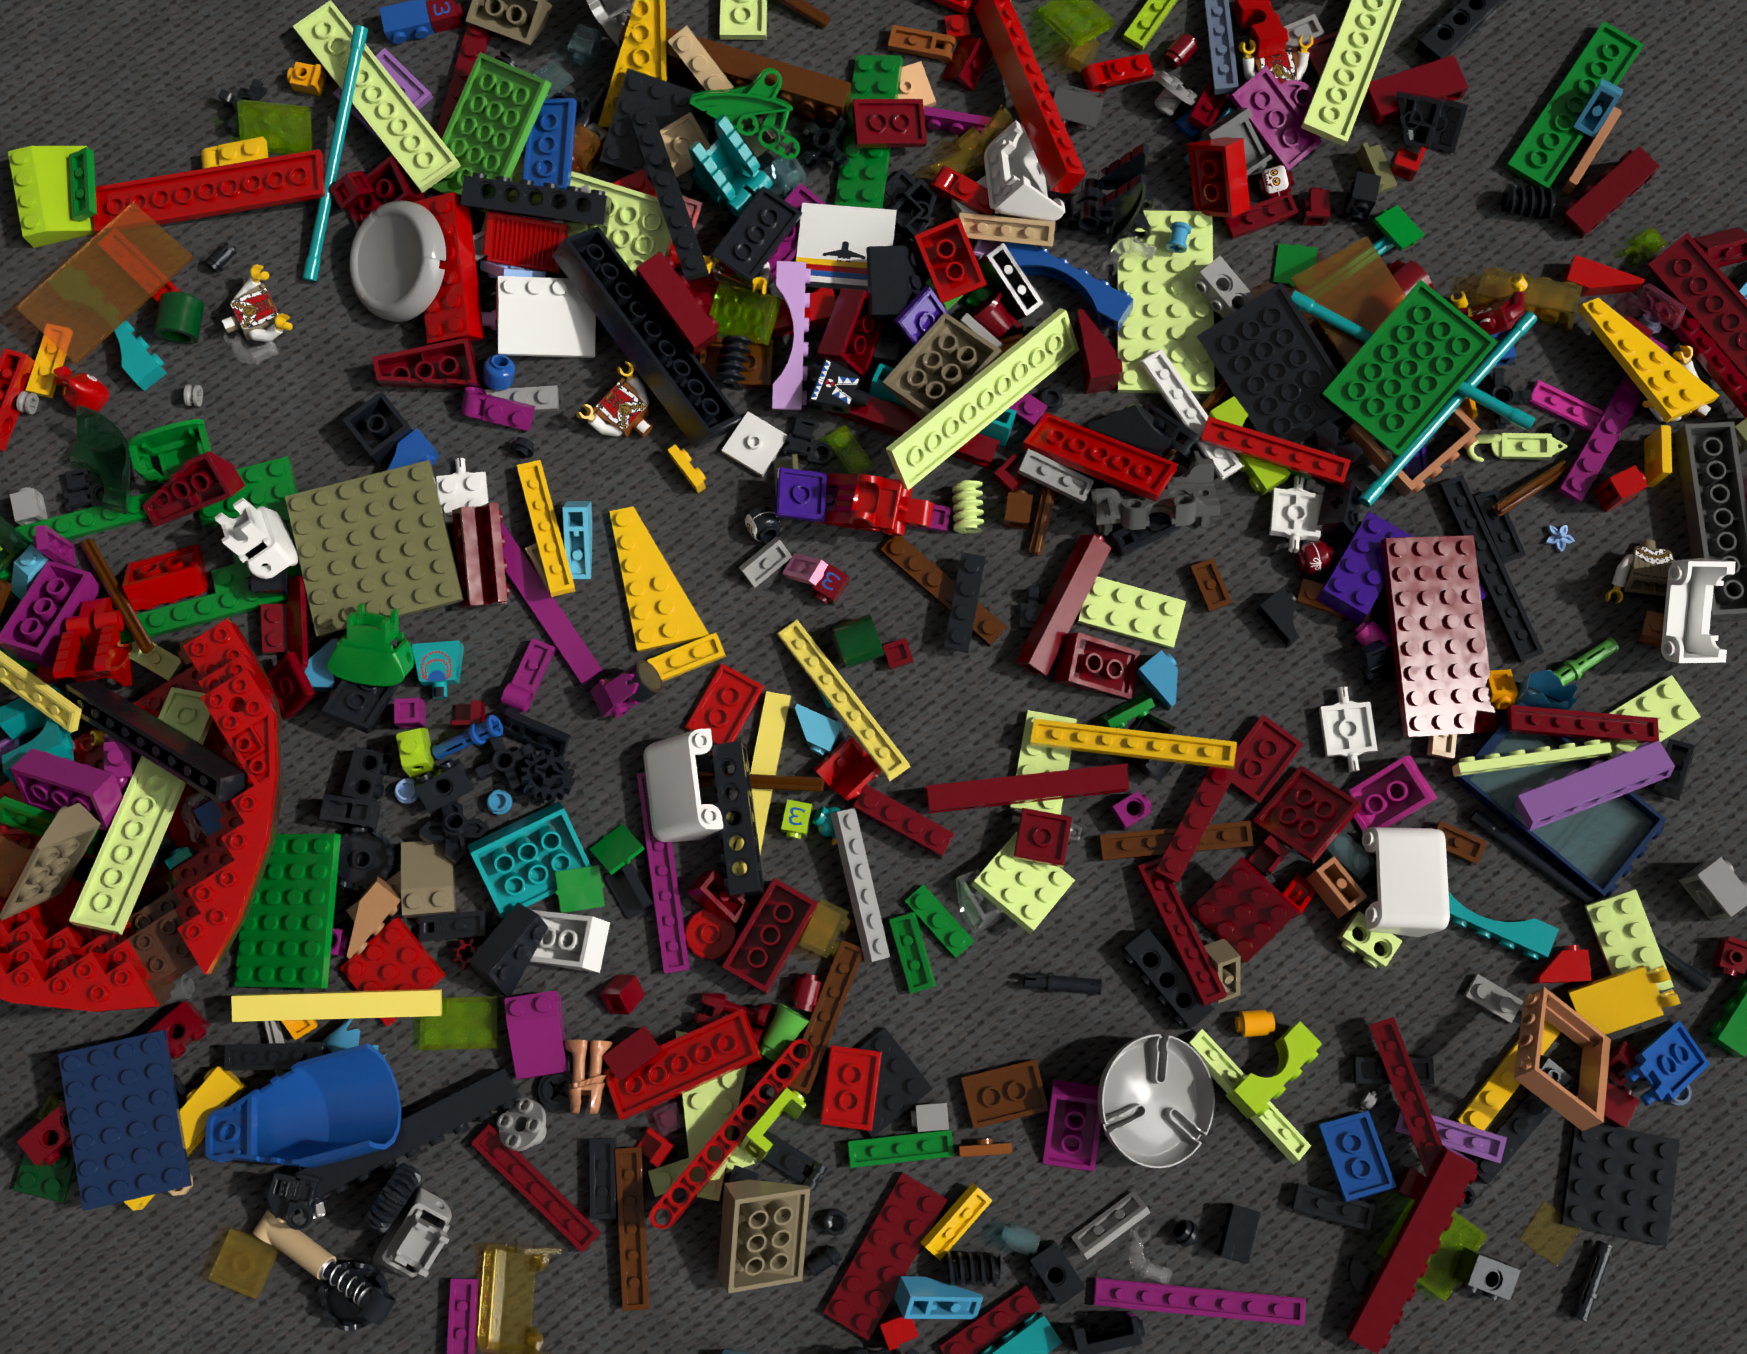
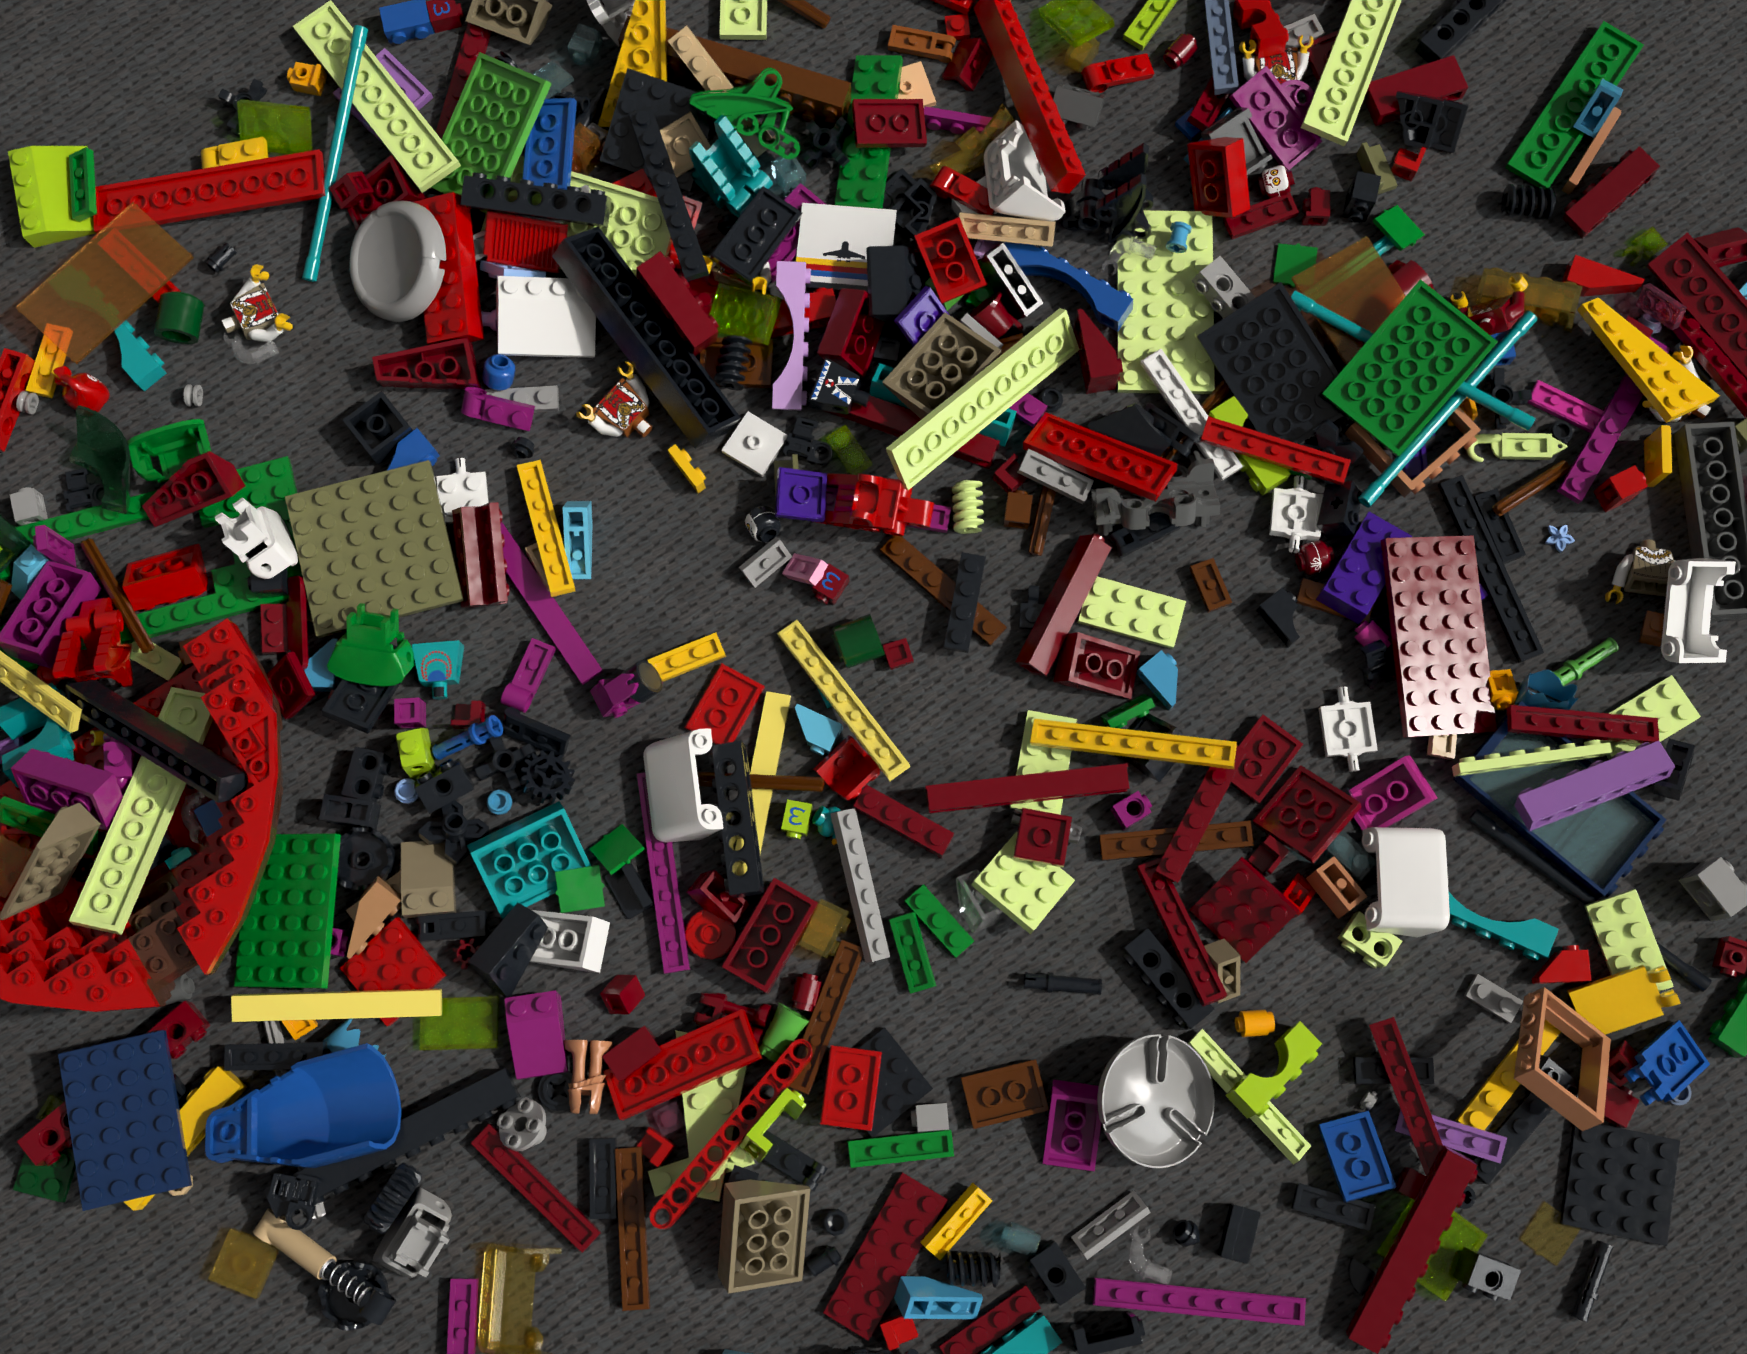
(655, 599): yellow wing -> none
(985, 1147): dark orange plate -> none
(1173, 94): light grey plate -> none
(1462, 844): reddish brown plate -> none

